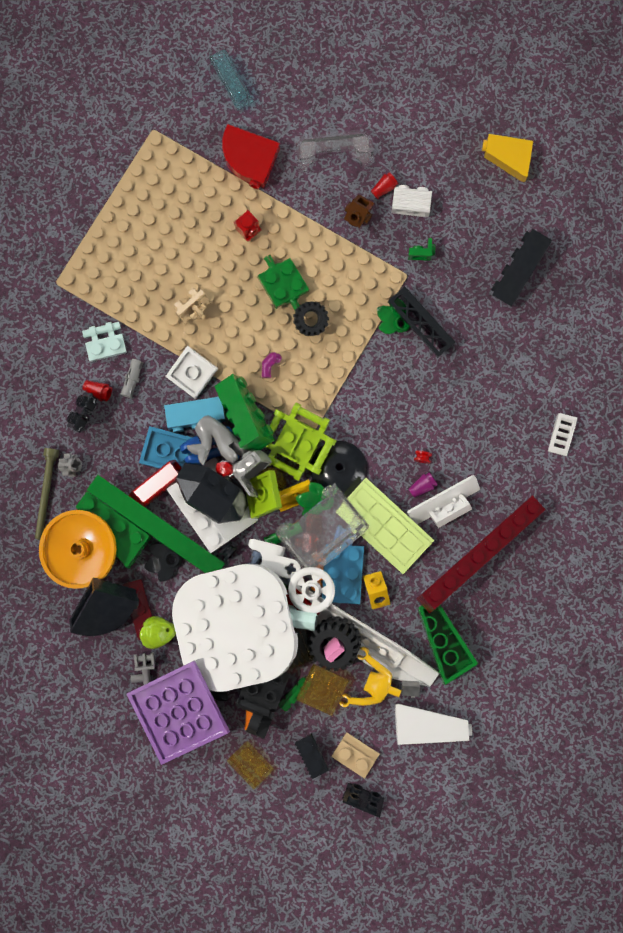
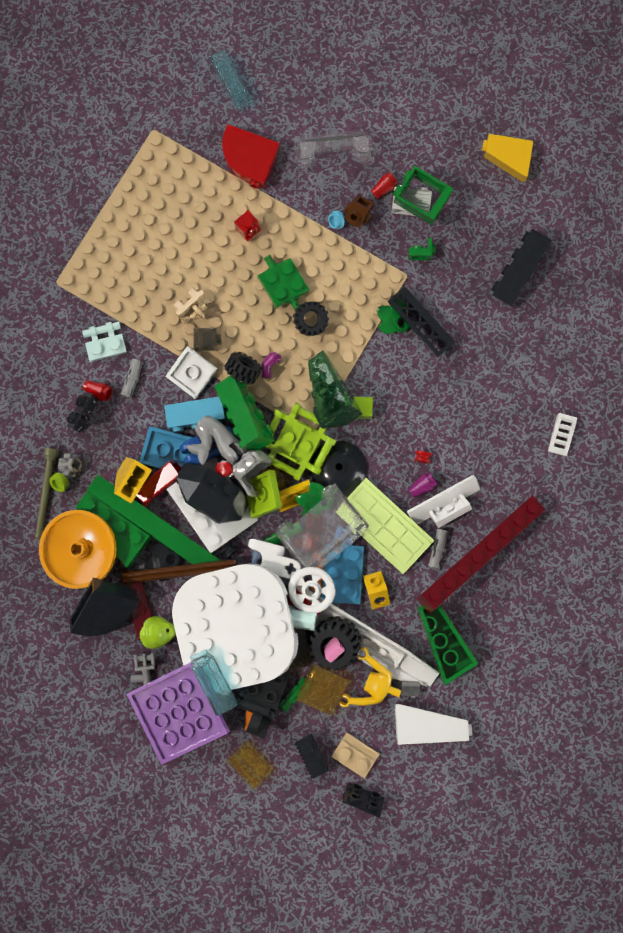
(59, 482): none -> lime tile
(130, 479): none -> yellow slope
(176, 571): none -> reddish brown axle
(206, 339): none -> clear smoke brick
(213, 682): none -> clear light blue piece
(243, 368): none -> black tyre
(331, 396): none -> clear green wedge
(336, 220): none -> medium azure plate
(365, 405): none -> lime brick
(432, 182): none -> green window
(438, 549): none -> light grey pin

